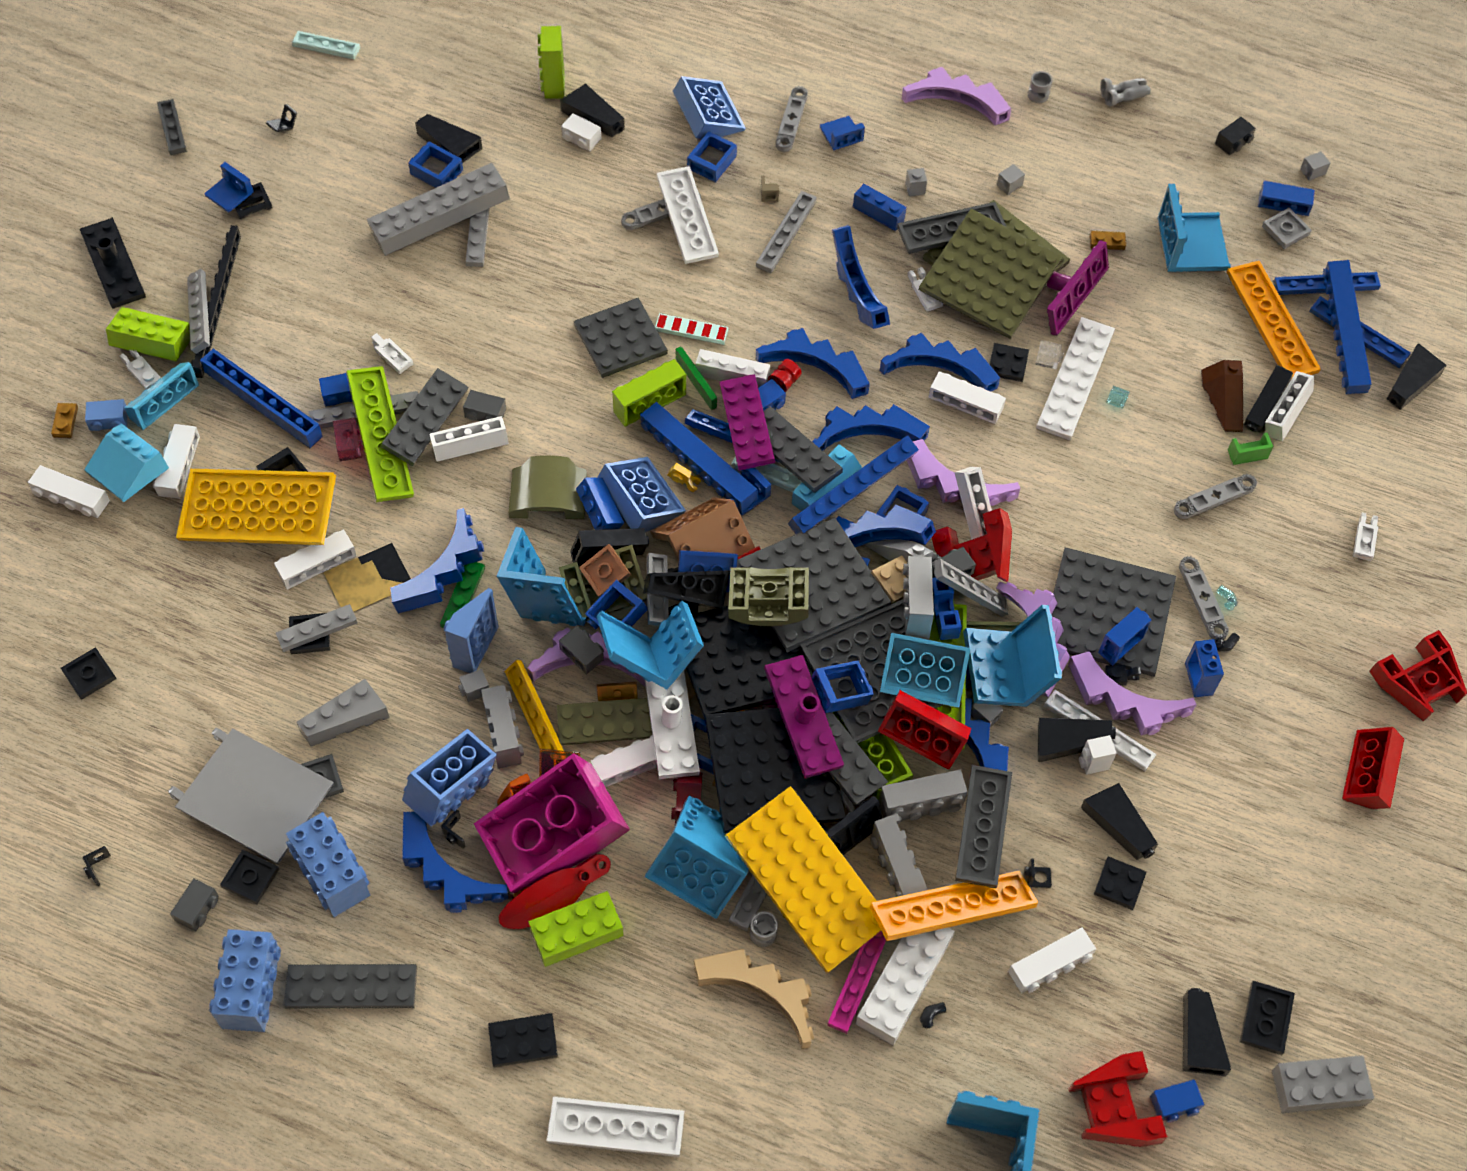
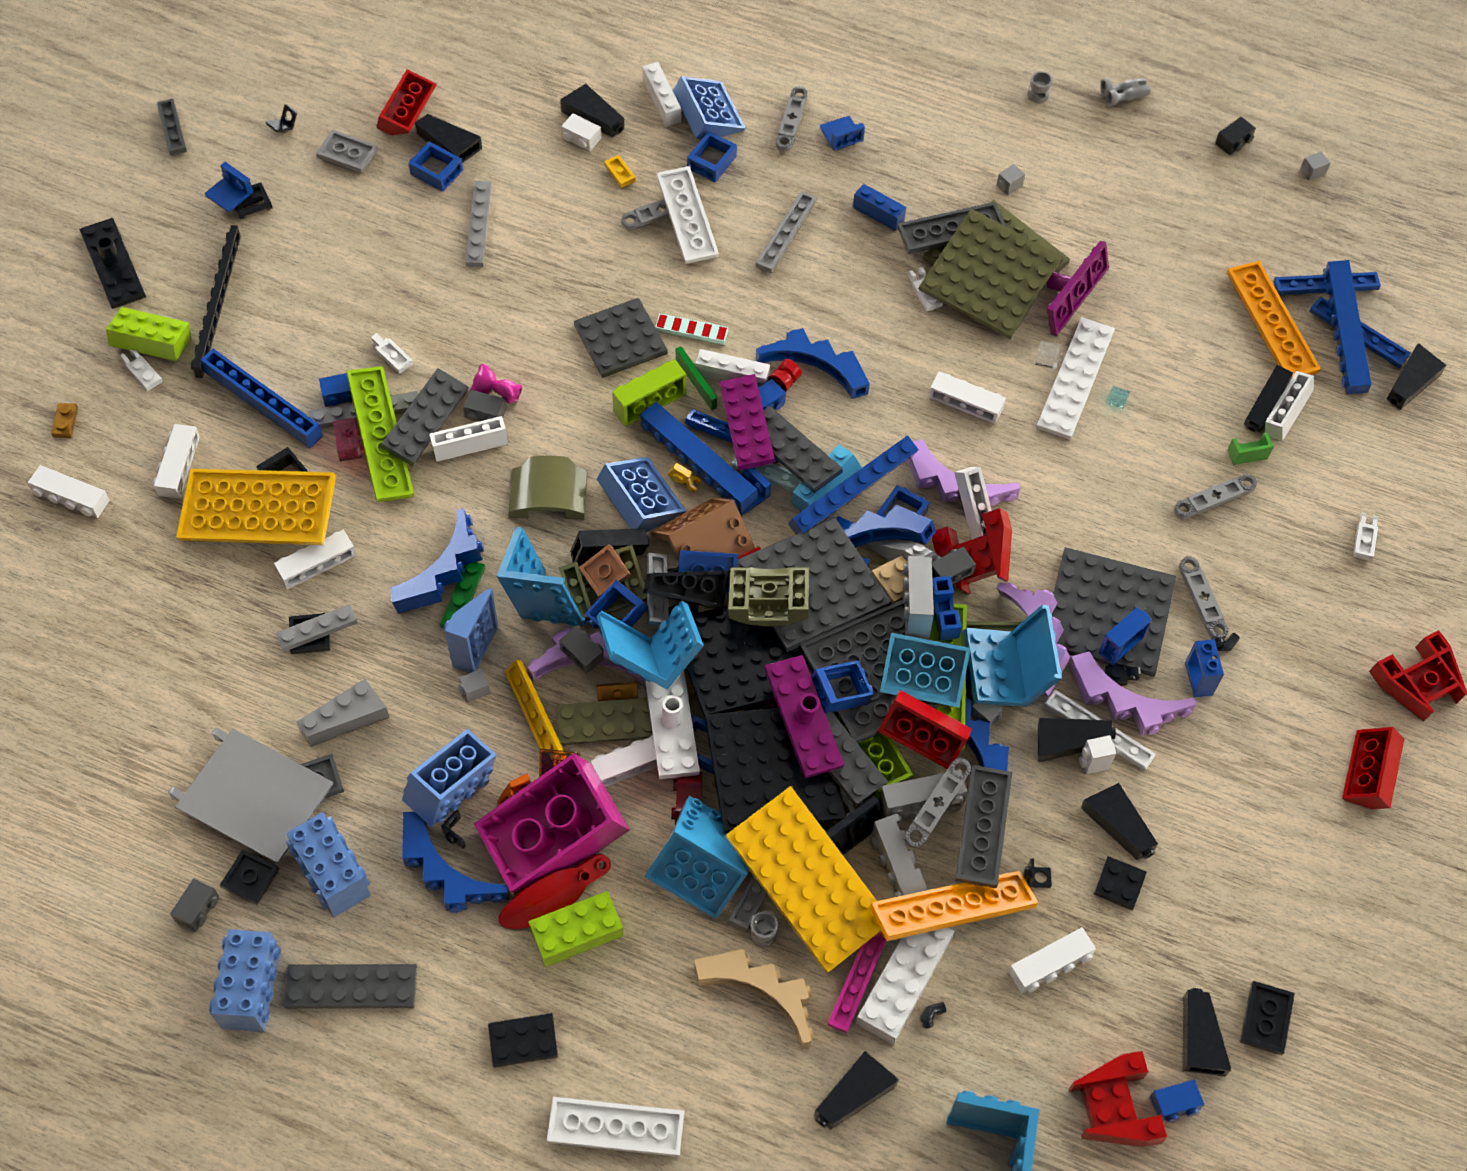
(88, 673): black plate -> none
(89, 861): black bracket -> none
(105, 414): medium blue brick -> none
(125, 463): medium azure slope -> none
(162, 395): medium azure slope -> none
(198, 311): light grey plate -> none
(326, 45): light aqua tile -> none
(347, 151): none -> light grey plate
(367, 577): pearl gold sticker -> none
(405, 104): none -> red slope
(438, 208): light grey brick -> none
(485, 382): none -> dark pink animal
(501, 726): light grey wedge -> none
(551, 62): lime brick -> none
(599, 504): blue brick -> none
(619, 171): none -> yellow plate
(661, 94): none -> white brick
(769, 192): dark tan panel -> none
(849, 270): blue arch -> none
(856, 1090): none -> black slope
(892, 423): blue arch -> none
(916, 182): light grey brick -> none
(920, 352): blue arch -> none
(929, 814): none -> light grey piece
(961, 89): lavender arch -> none
(970, 587): light grey plate -> none
(1009, 361): black plate -> none
(1114, 240): pearl gold plate -> none
(1190, 239): dark azure bracket -> none
(1225, 388): reddish brown wedge -> none
(1229, 596): clear light blue arm -> none
(1283, 196): blue brick -> none
(1286, 228): light grey plate -> none
(1322, 1084): light grey brick -> none

